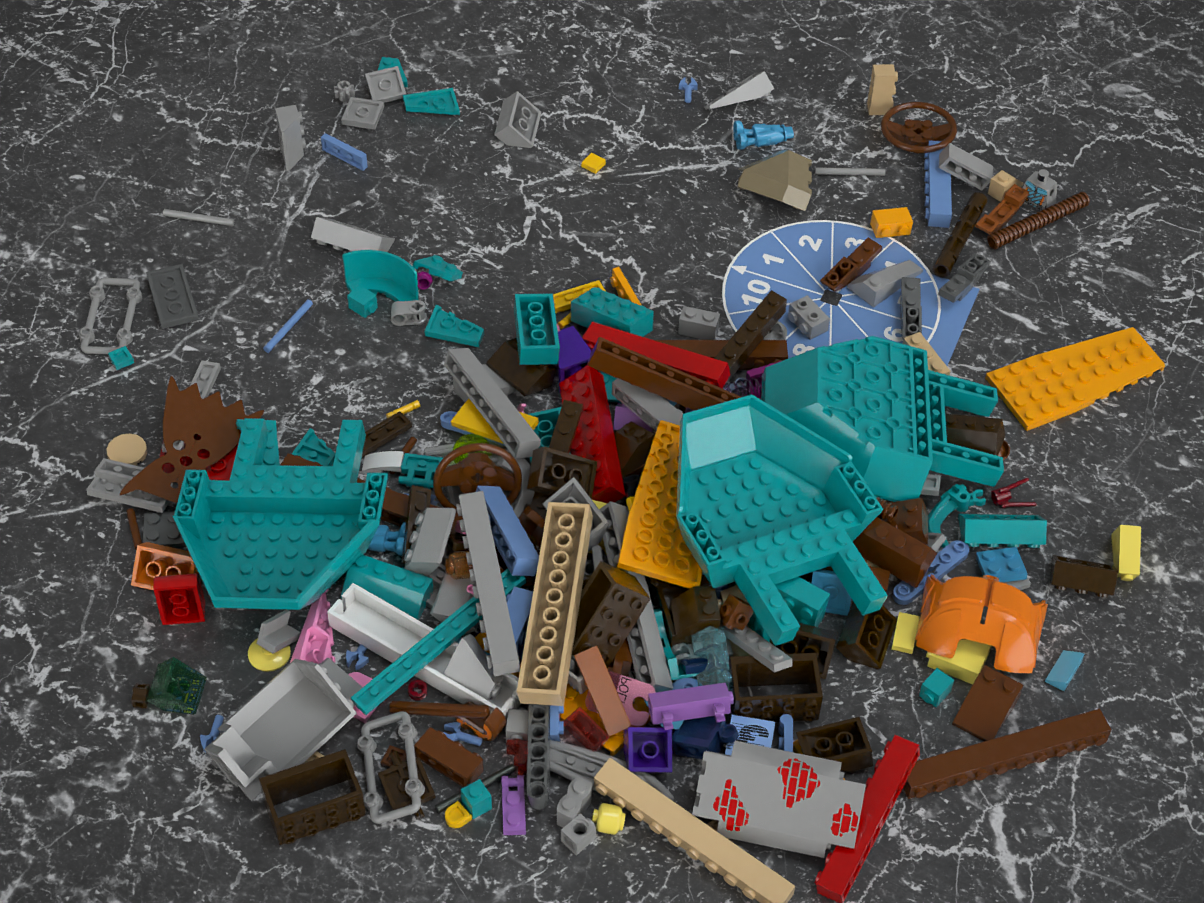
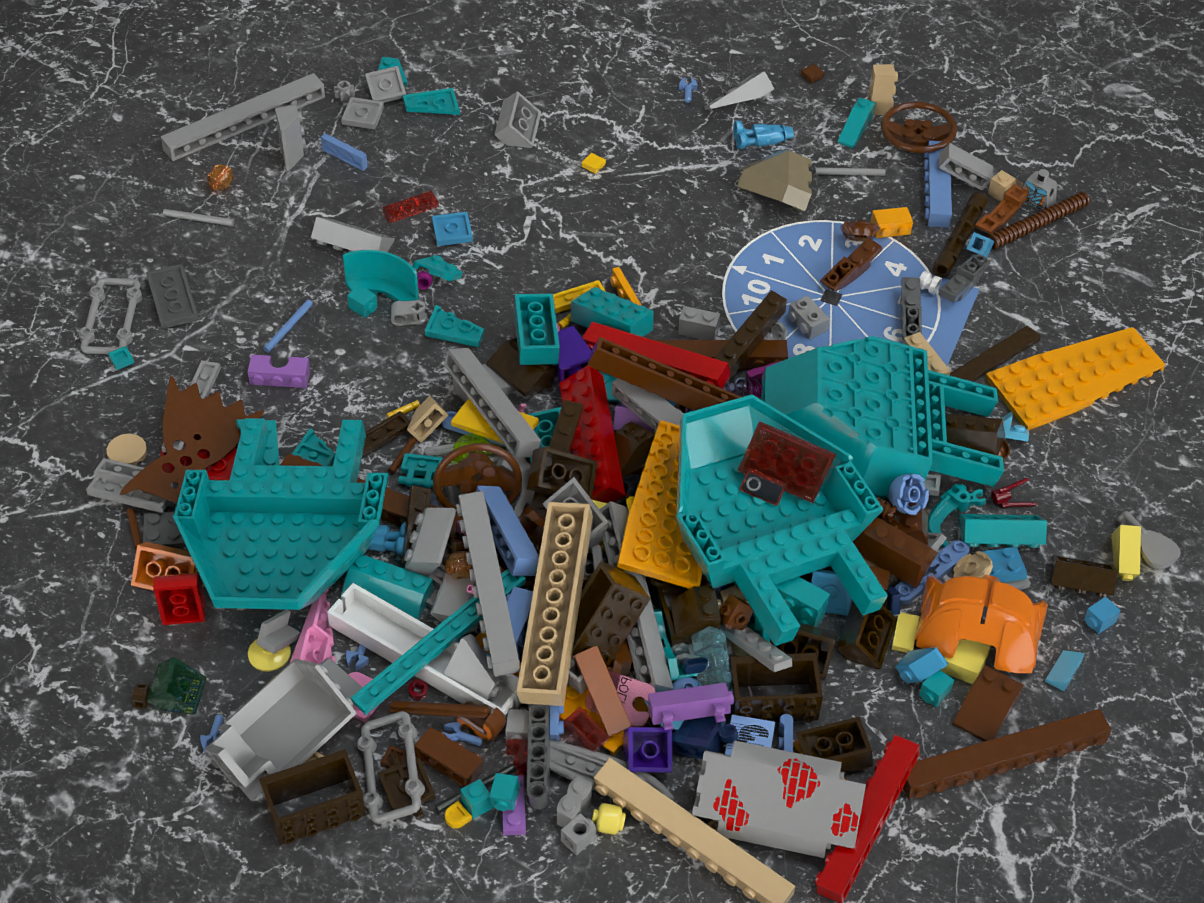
(220, 177): none -> clear orange head
(241, 117): none -> light grey brick
(294, 374): none -> medium lavender arch
(383, 461): white slope -> none
(410, 206): none -> clear red plate
(426, 419): none -> tan slope
(452, 228): none -> dark azure plate
(504, 792): none -> teal brick
(763, 486): none -> slope
(788, 460): none -> clear red slope
(812, 73): none -> reddish brown tile
(857, 122): none -> teal slope
(859, 230): none -> reddish brown piece
(884, 282): light grey wedge -> none
(893, 600): none -> dark blue tile
(908, 489): none -> medium blue cylinder
(920, 664): none -> dark azure slope
(930, 282): none -> white wheel
(973, 565): none -> tan tile
(980, 245): none -> dark azure brick
(997, 355): none -> dark brown tile
(1017, 432): none -> medium azure slope
(1102, 615): none -> dark azure brick
(1155, 548): none -> light grey piece

